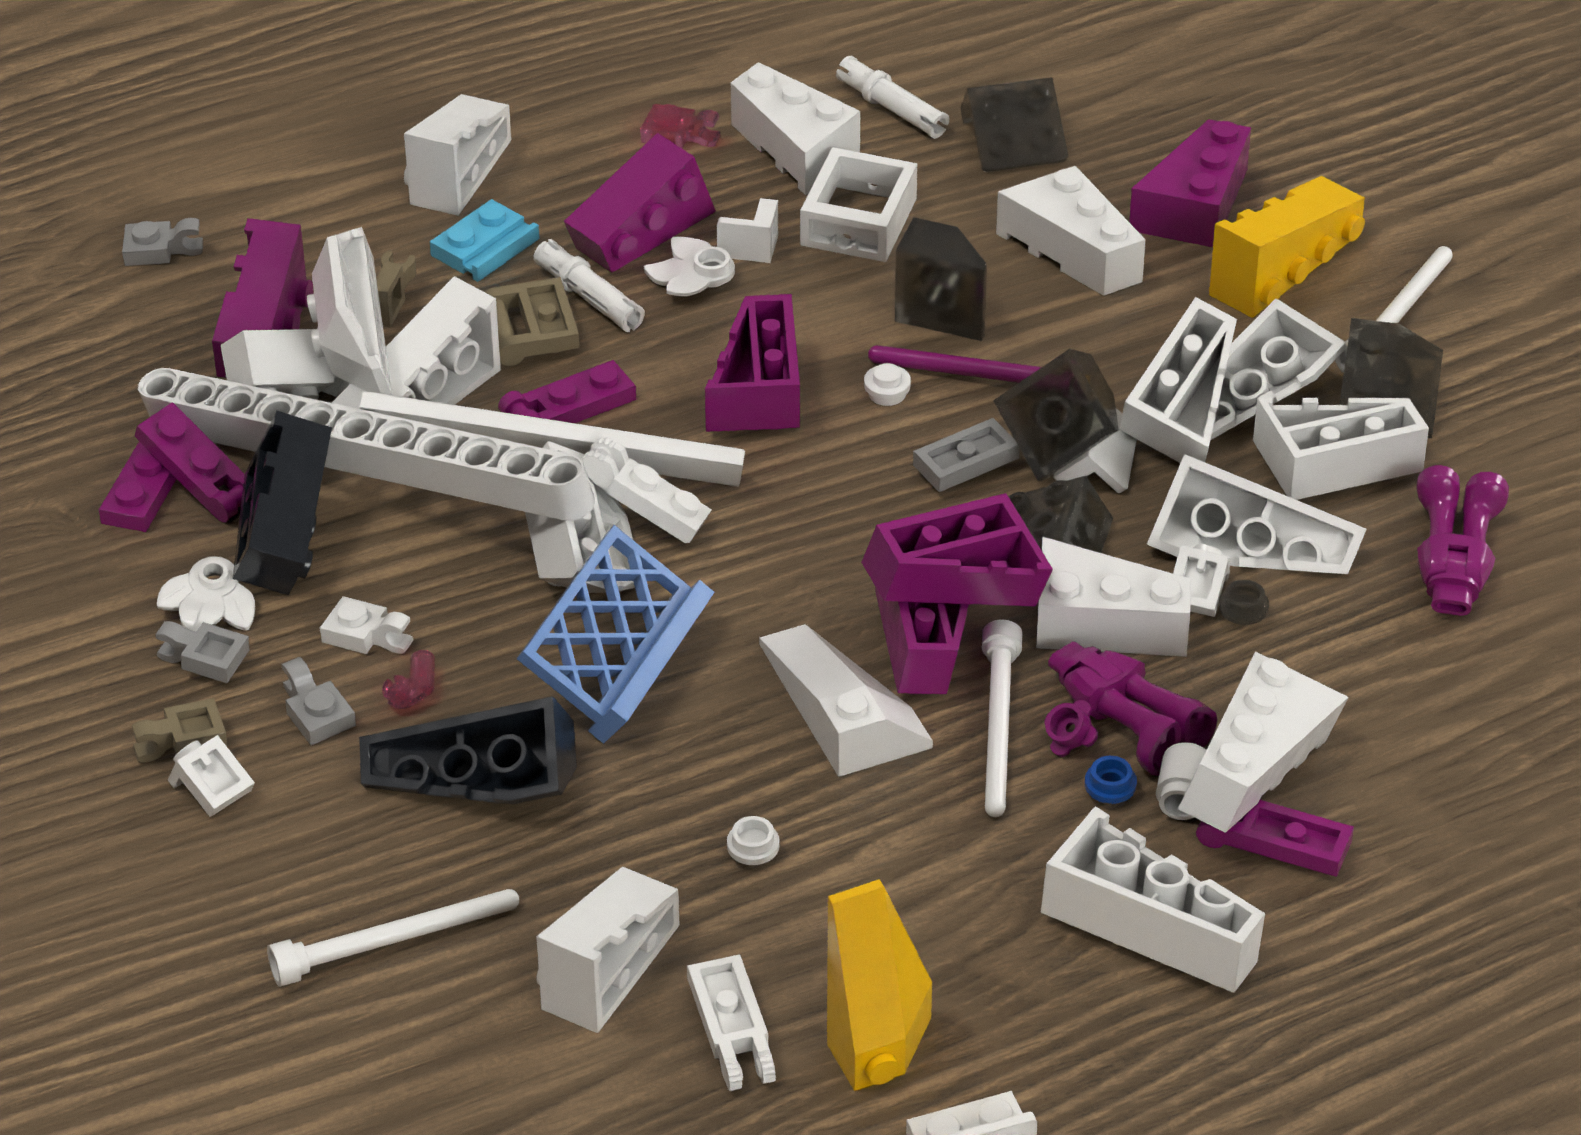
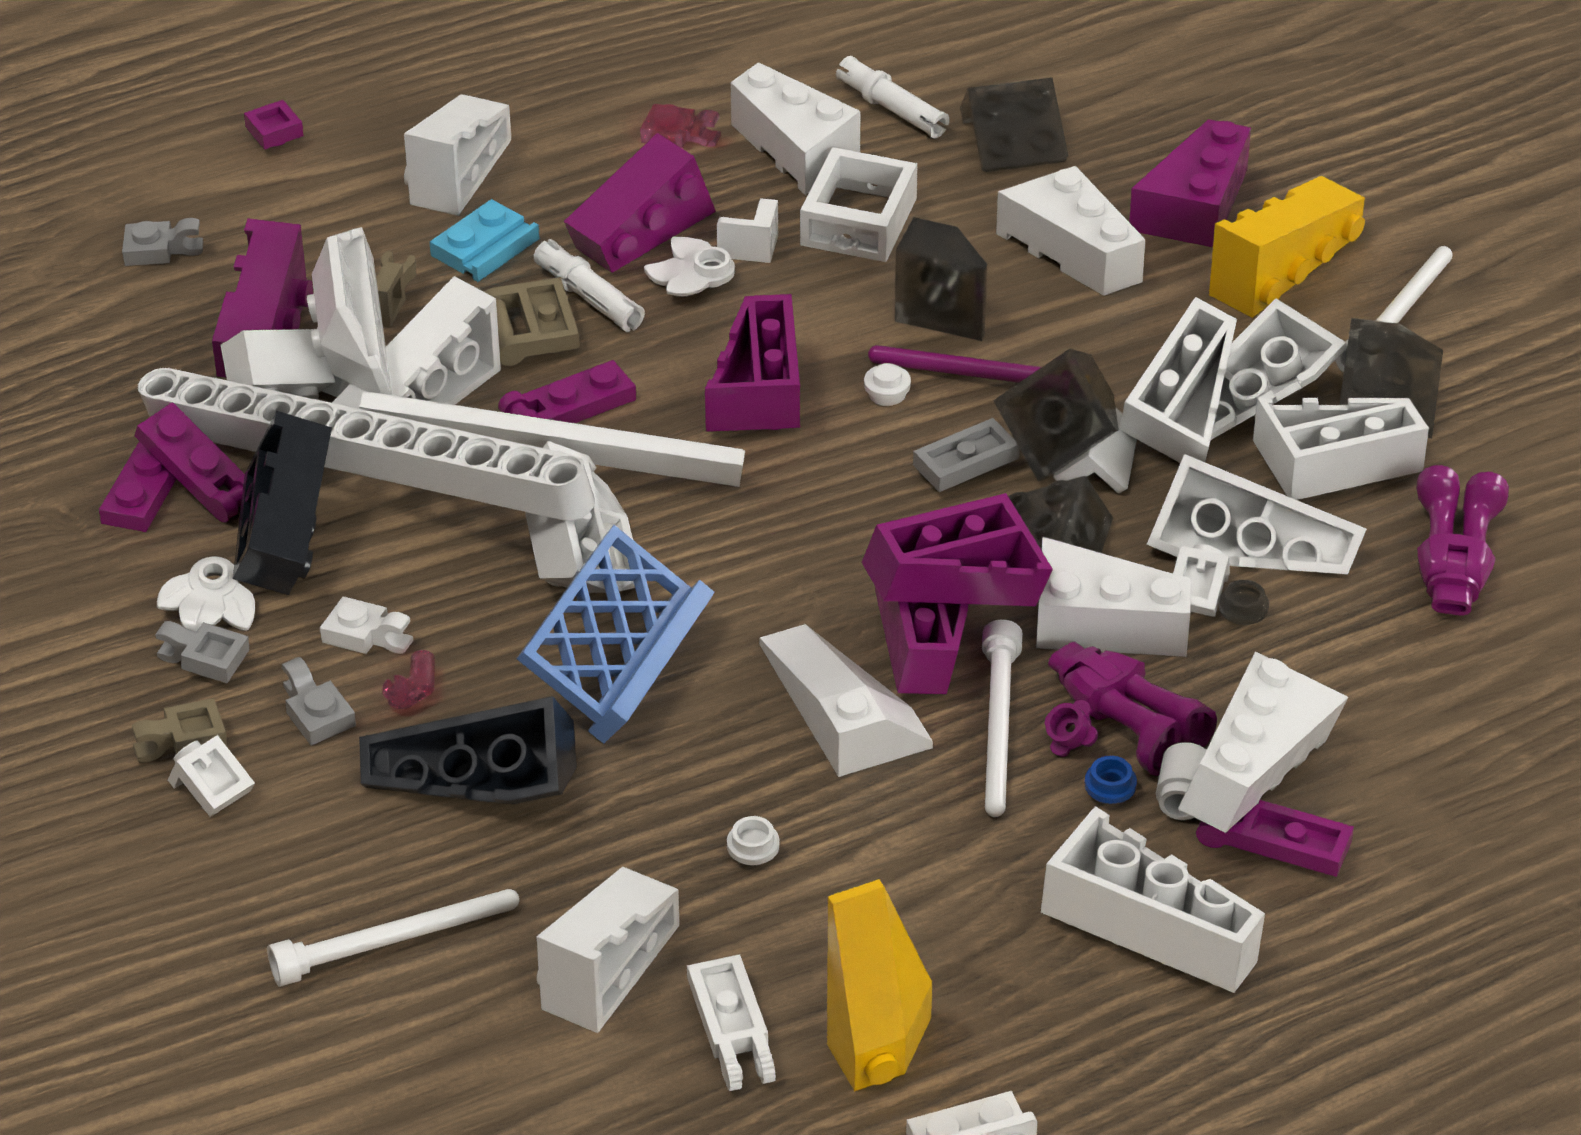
(273, 124): none -> magenta plate
(644, 490): white hinge -> none

